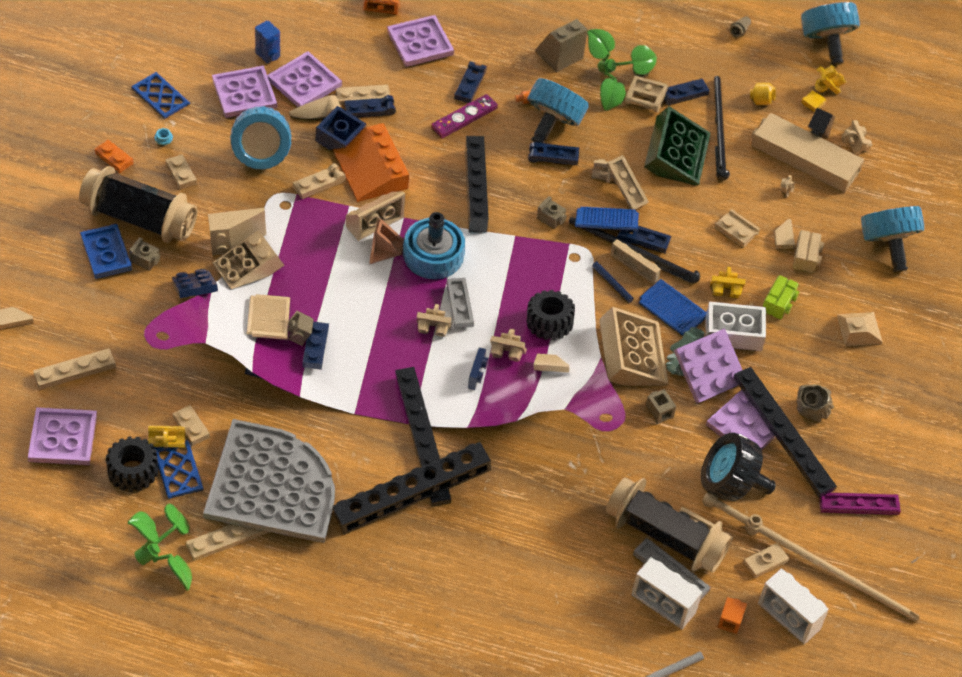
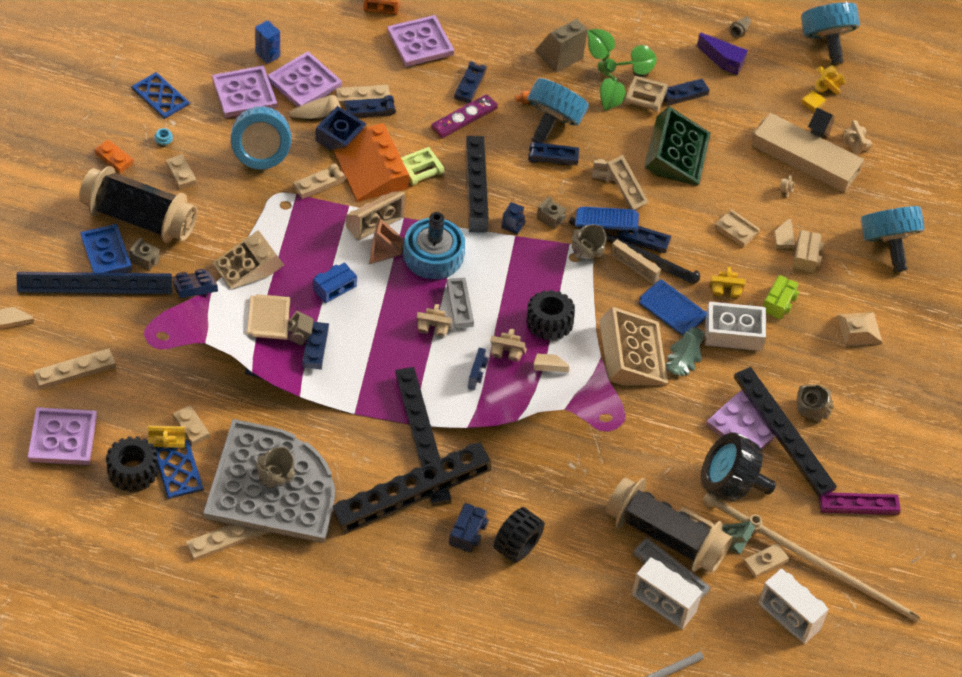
(94, 282): none -> dark blue plate
(150, 549): bright green plant -> none
(233, 227): tan slope -> none
(276, 467): none -> dark tan hair
(334, 282): none -> blue brick
(419, 161): none -> yellowish green plate
(468, 528): none -> dark blue brick
(513, 218): none -> dark blue brick
(519, 534): none -> black tyre
(589, 242): none -> dark tan hair
(612, 282): dark blue bar -> none
(661, 406): dark tan brick -> none
(709, 365): lavender plate -> none
(721, 172): black bar -> none
(722, 53): none -> dark purple slope
(732, 615): orange brick -> none
(741, 534): none -> sand green slope
(763, 94): yellow head -> none

